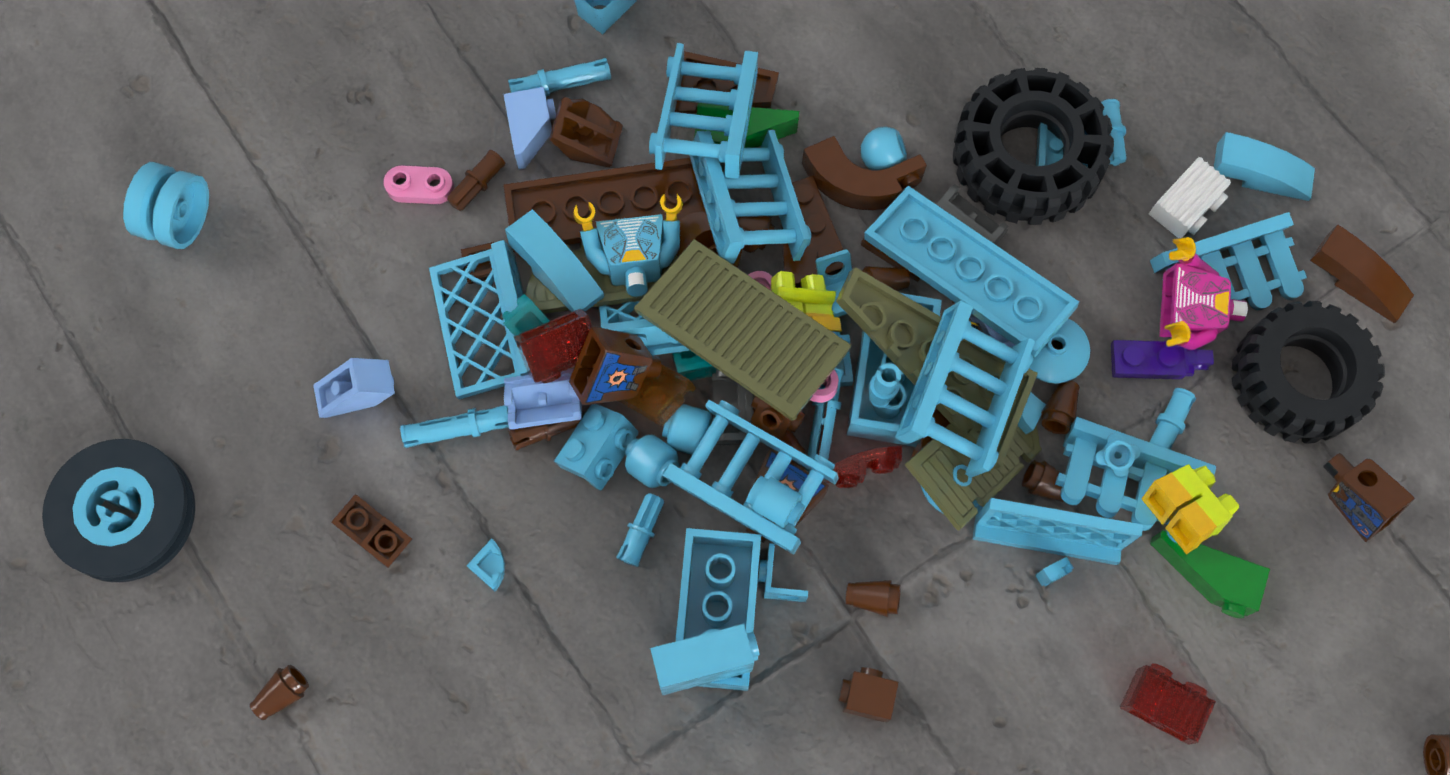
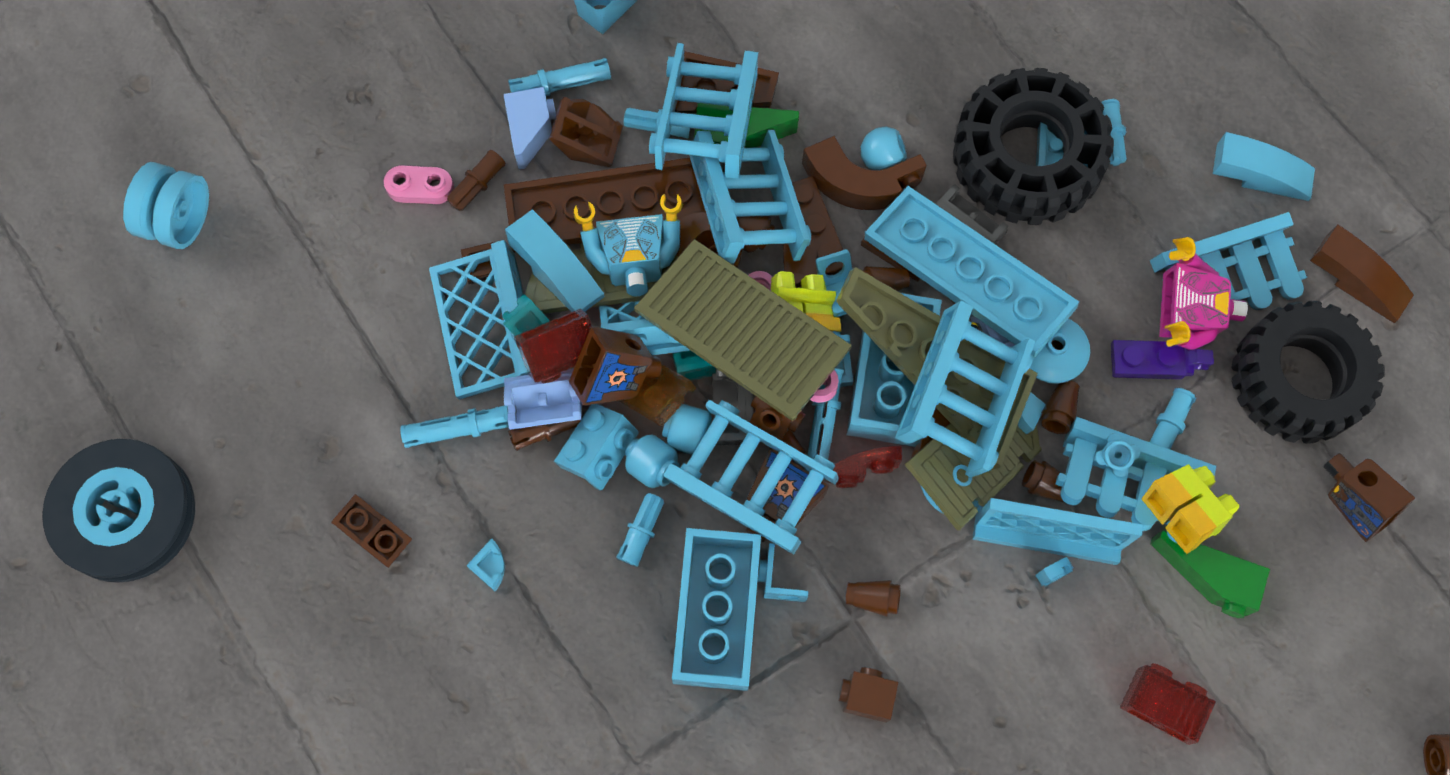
(280, 691): reddish brown cone -> none
(354, 387): light blue slope -> none
(650, 121): none -> medium azure axle
(705, 658): medium azure brick -> none
(775, 501): medium azure brick -> none
(884, 385): medium azure pin -> none
(1189, 199): white brick -> none

